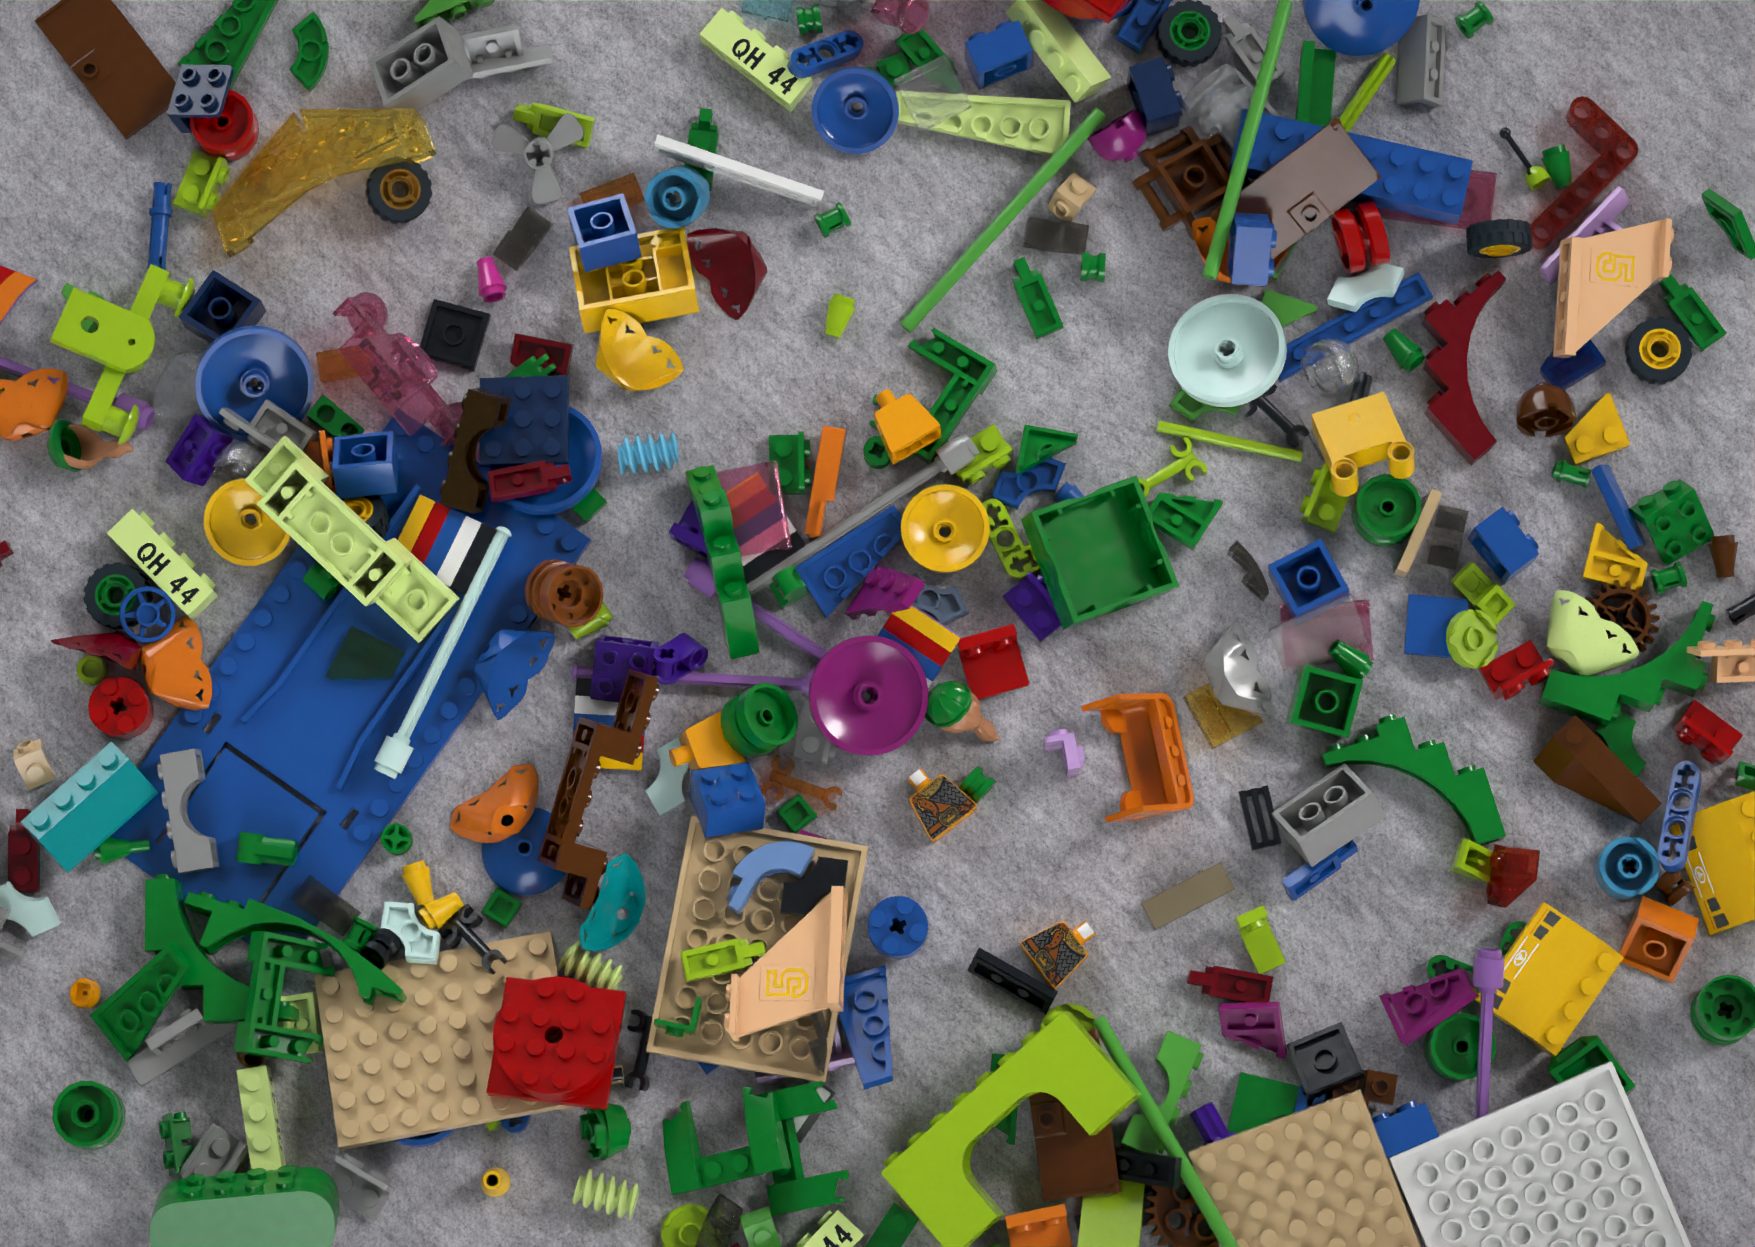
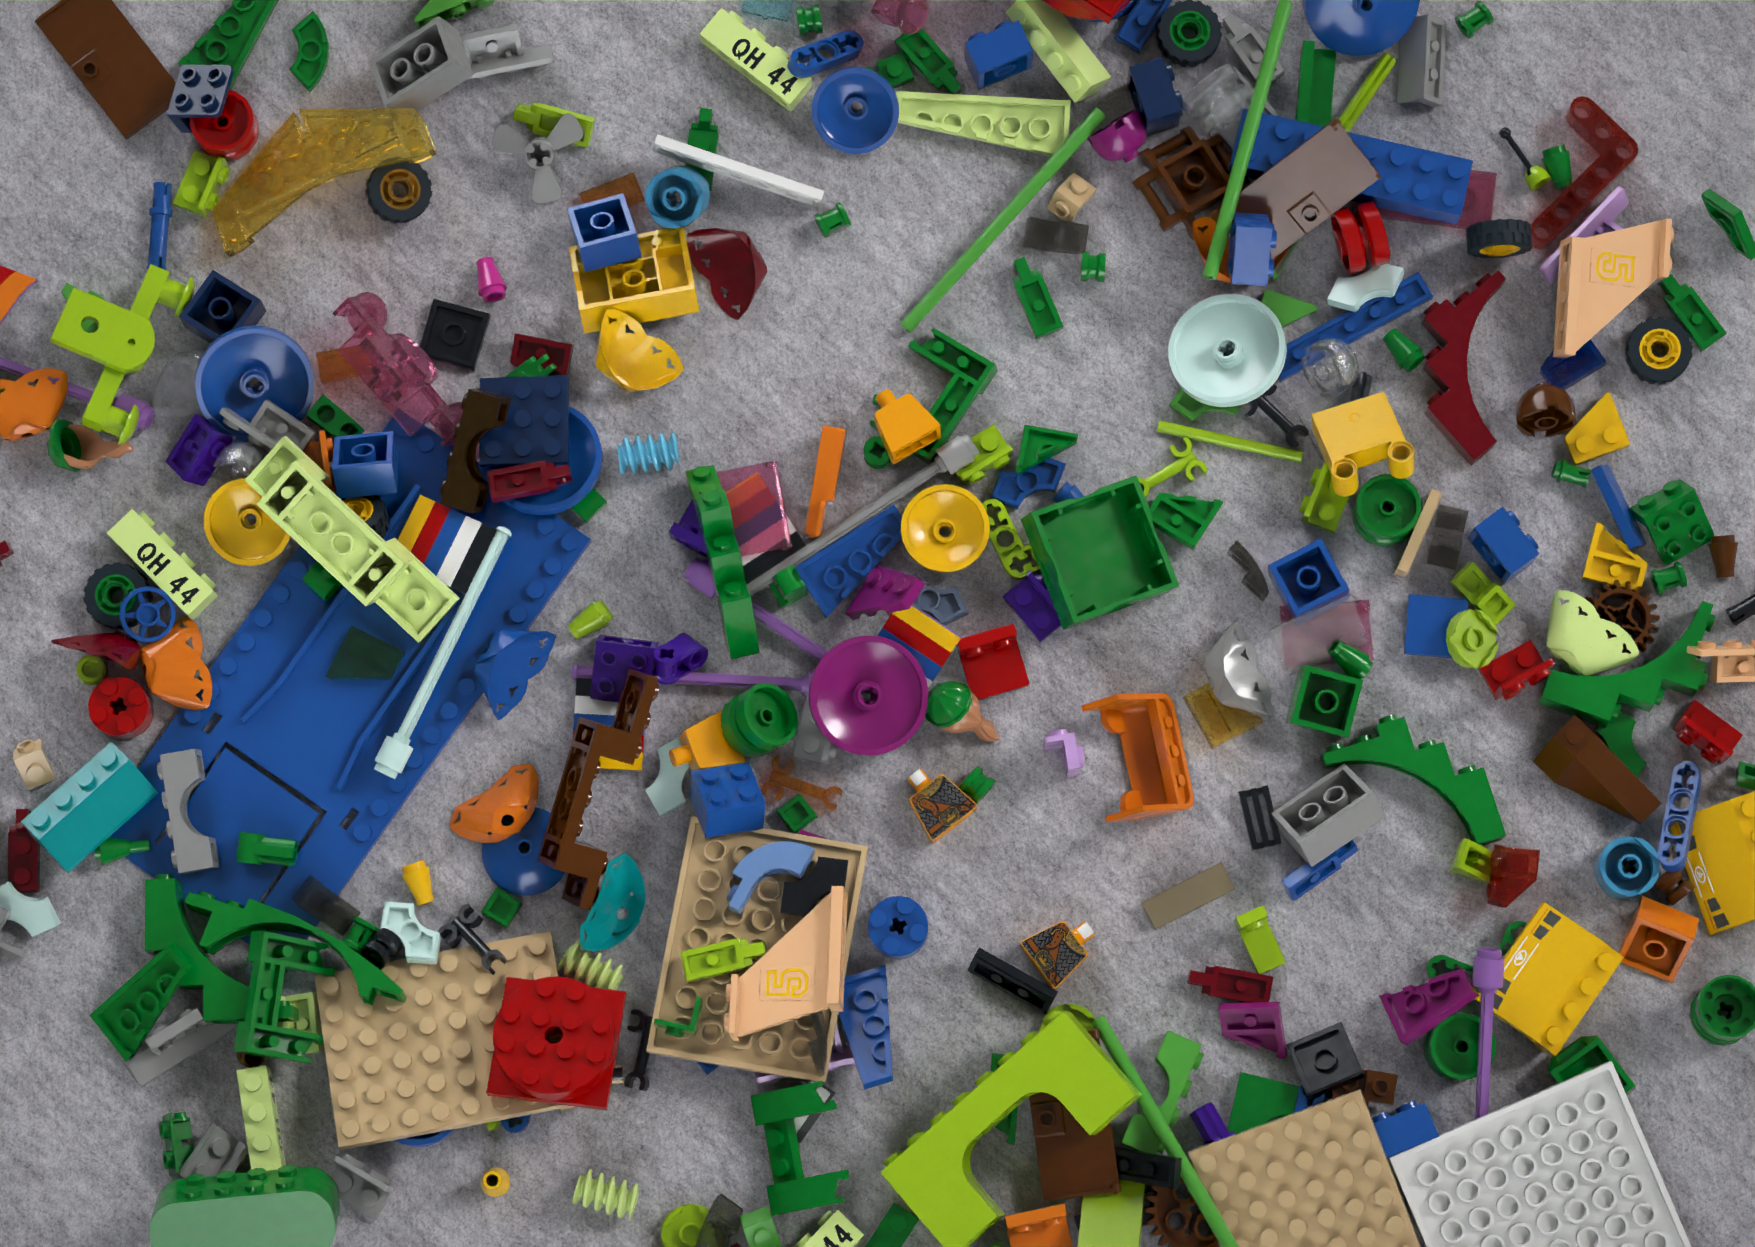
(71, 1112): green wheel -> none
(85, 993): light orange tile -> none
(391, 833): green wheel -> none
(439, 911): yellow cone -> none
(523, 238): clear smoke slope -> none
(577, 596): dark orange wheel -> none
(605, 1131): green cone -> none
(764, 1155): green wedge -> none
(790, 457): green bracket -> none
(839, 313): lime cone -> none
(932, 93): clear tile -> none

